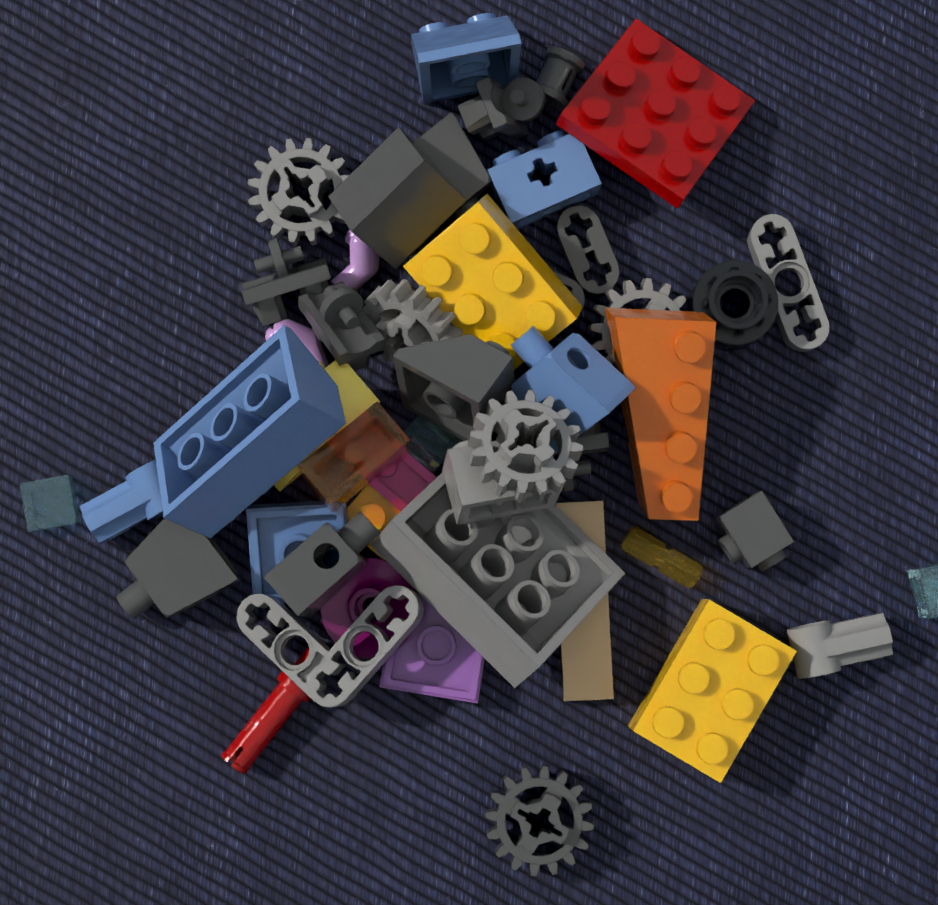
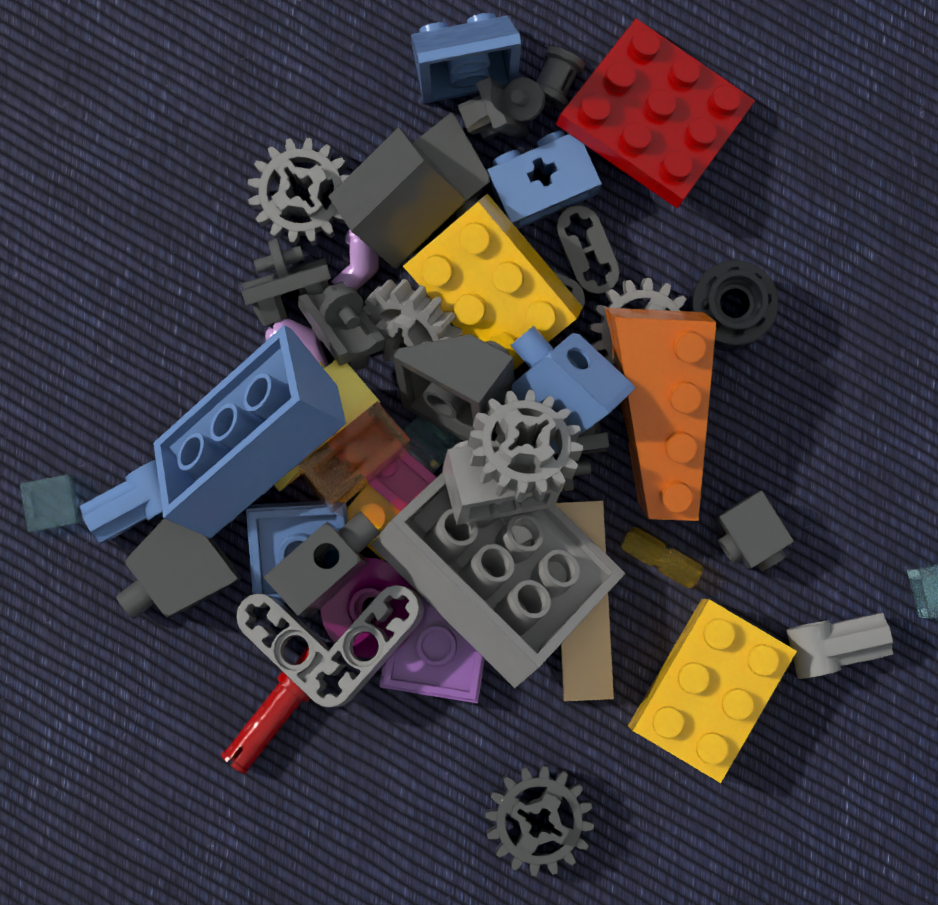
(789, 244): light grey beam -> none

